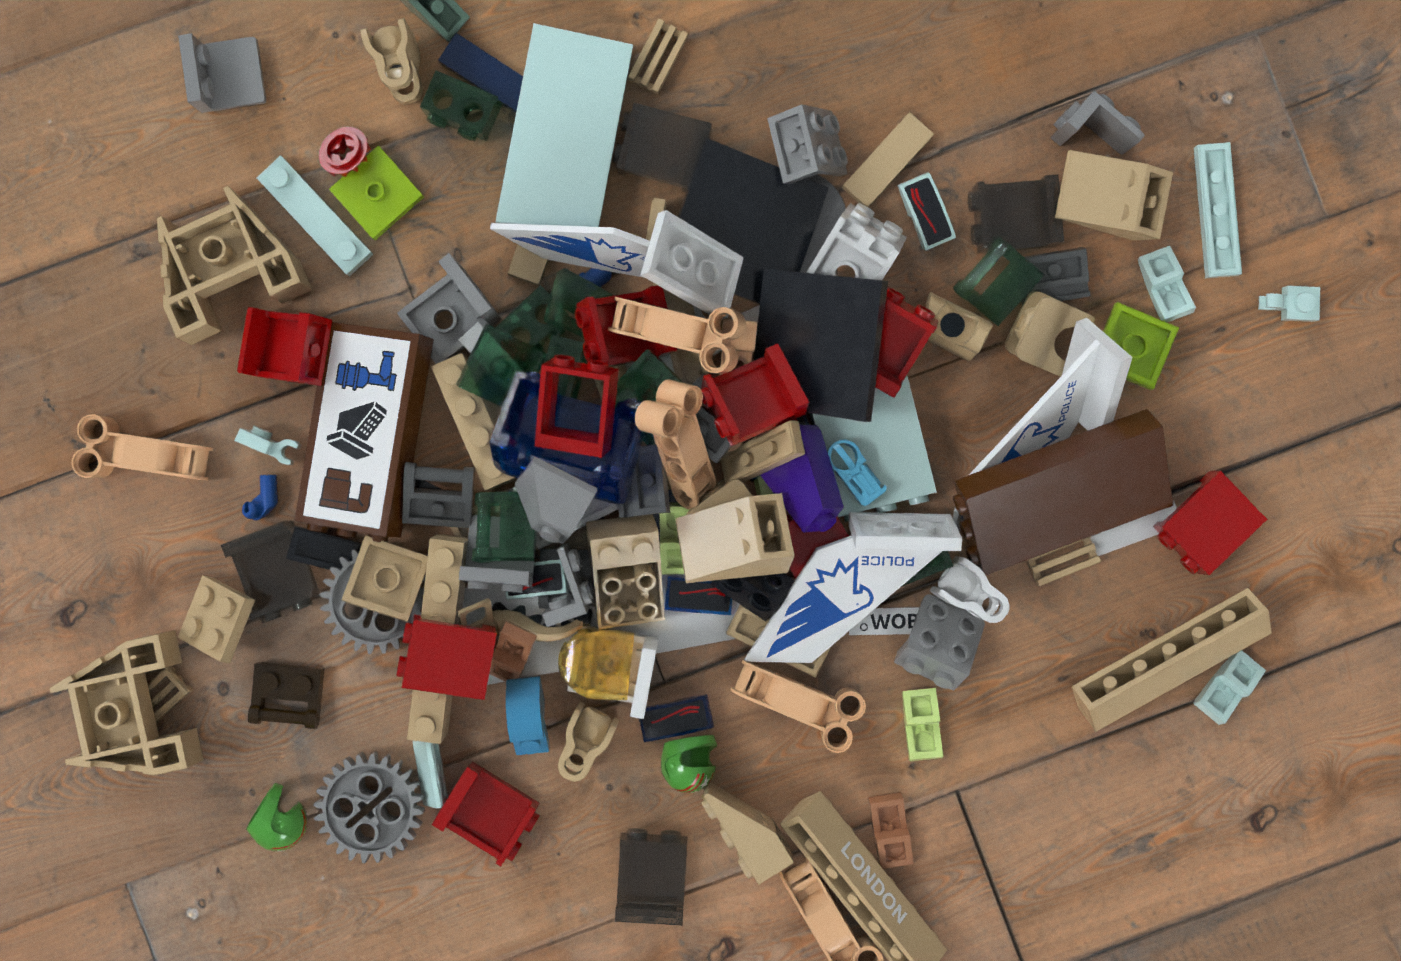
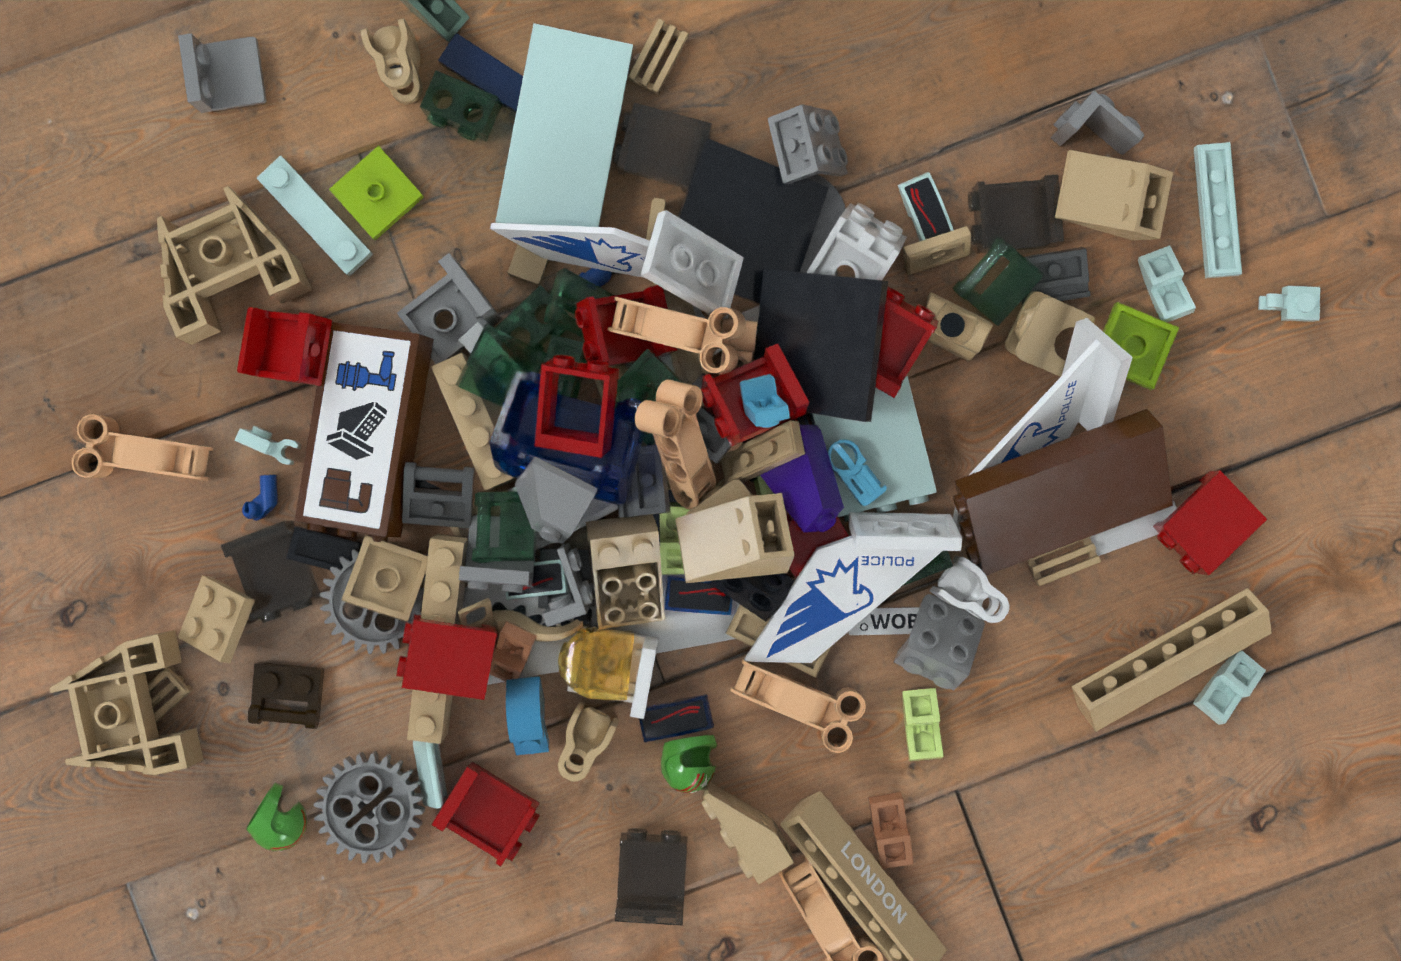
(336, 144): gear -> none
(762, 402): none -> medium azure bracket
(888, 160): tan tile -> none
(937, 250): none -> tan tile

